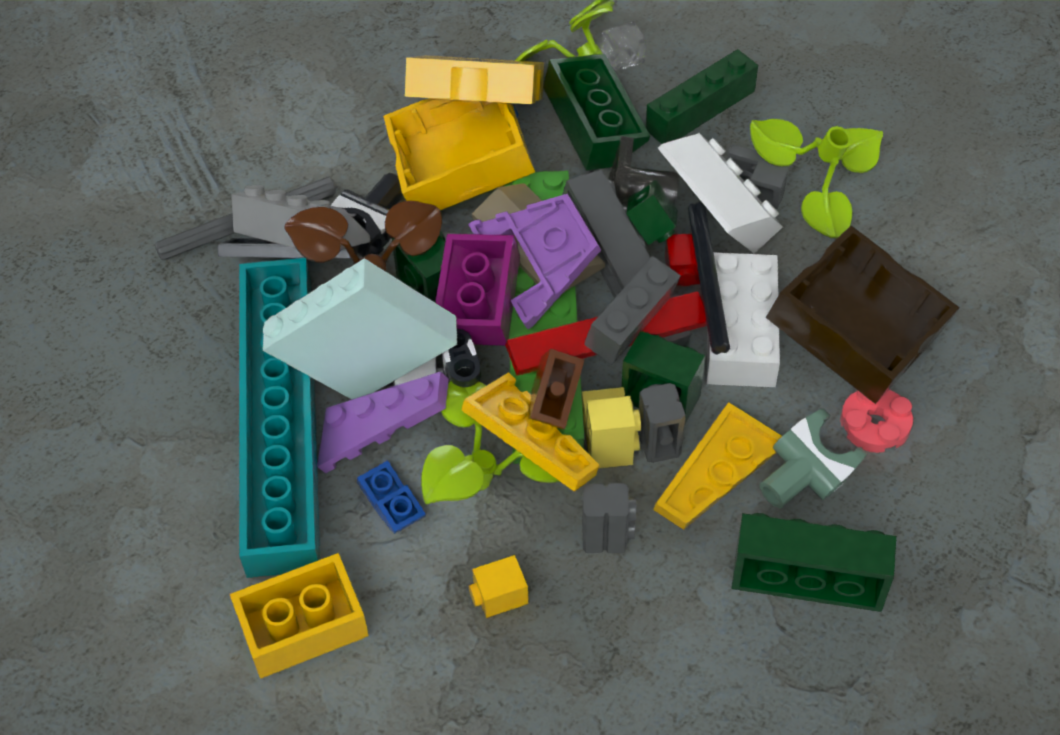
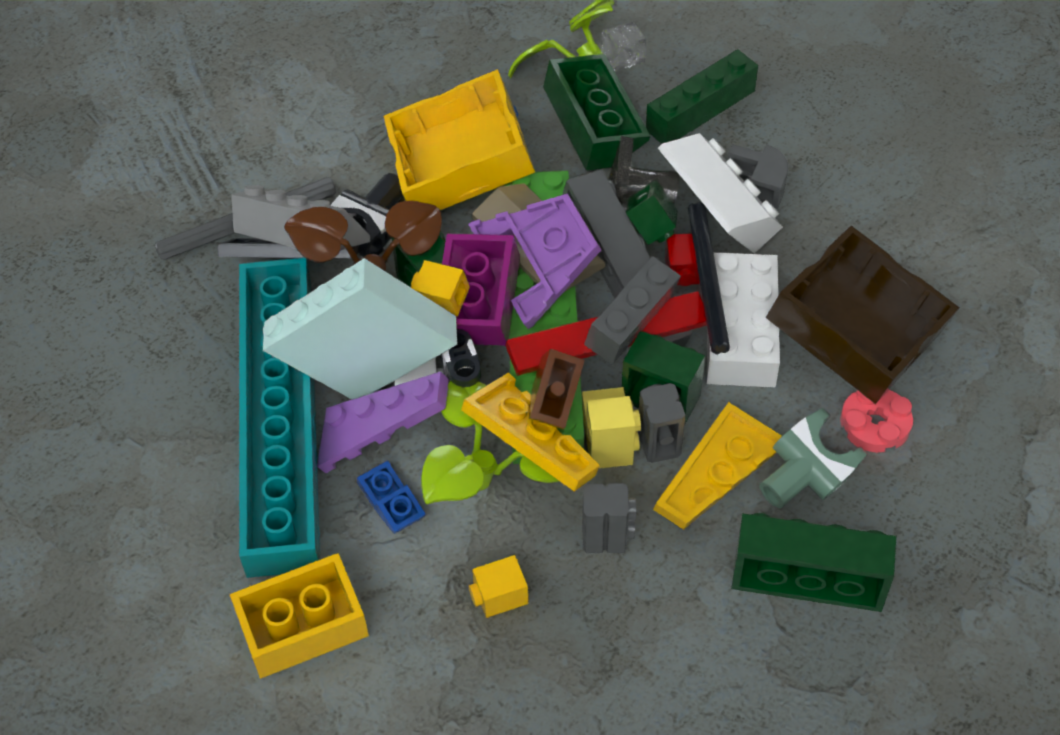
(442, 285): none -> yellow brick
(474, 79): yellow tile -> none
(857, 148): lime plant -> none

